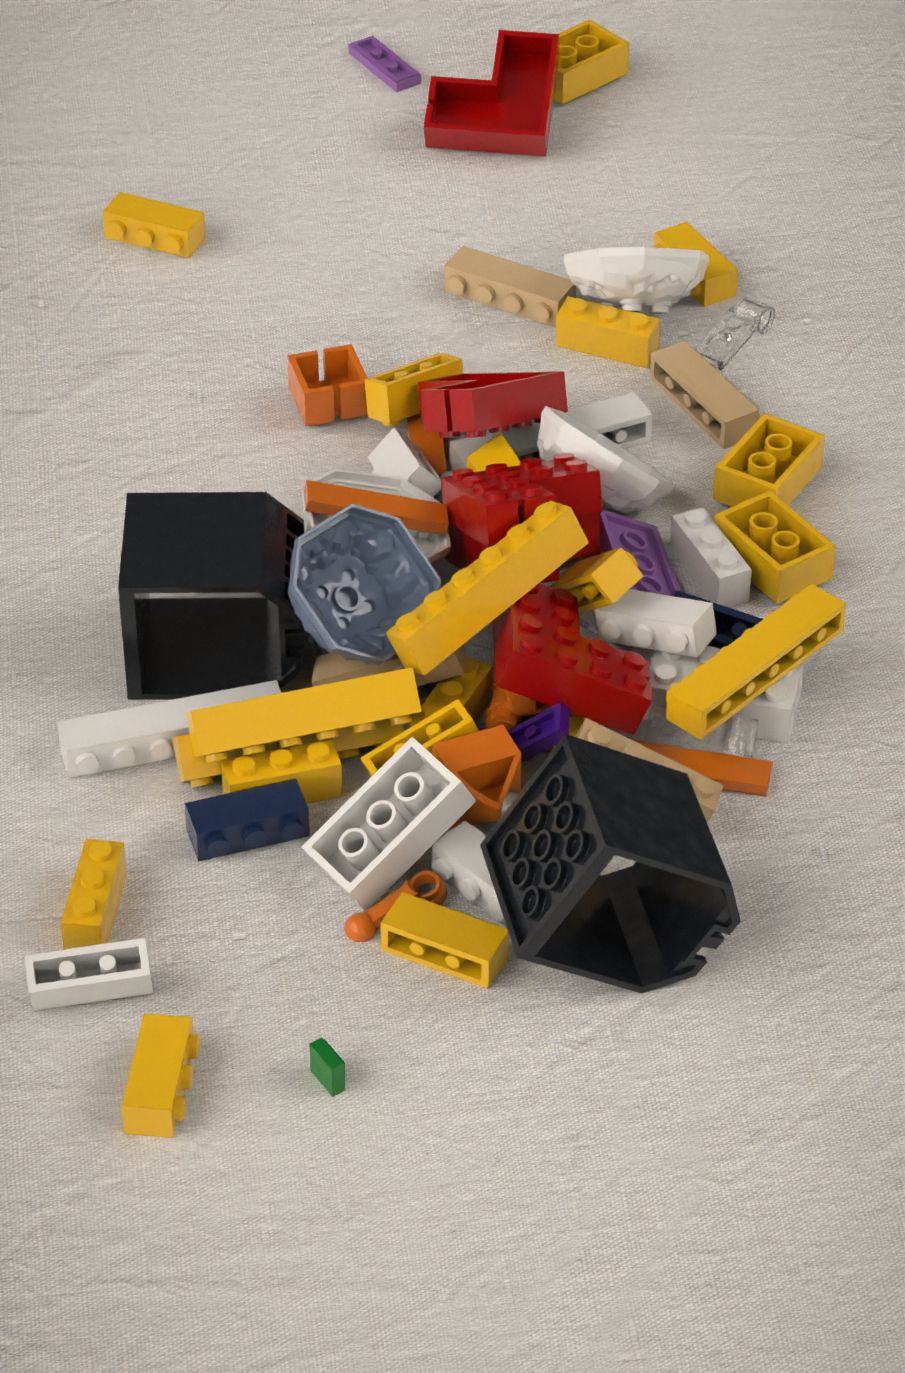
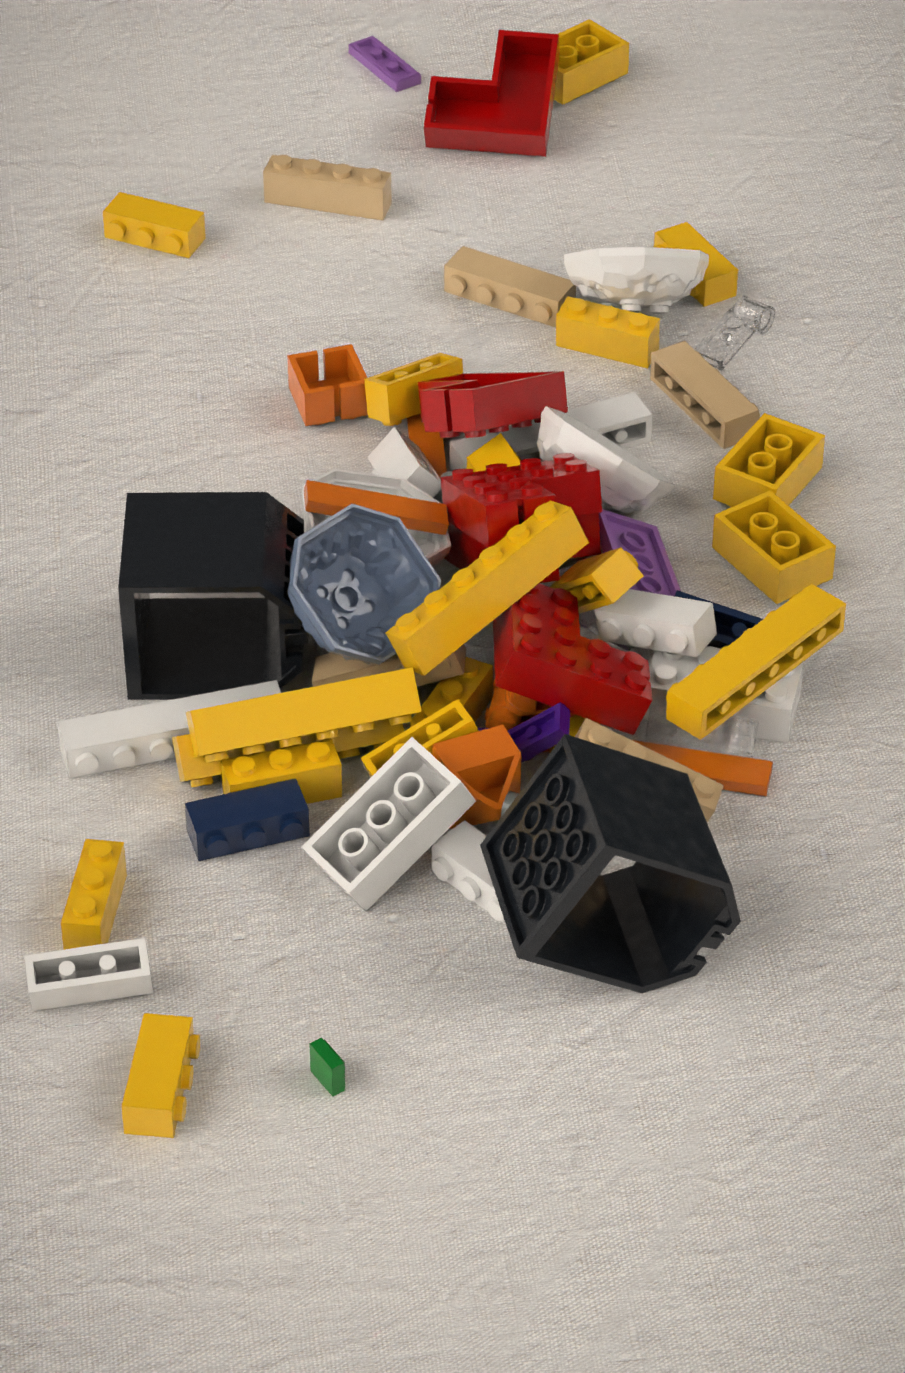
(327, 187): none -> tan brick
(363, 926): orange piece -> none
(445, 940): yellow brick -> none
(710, 558): white brick -> none

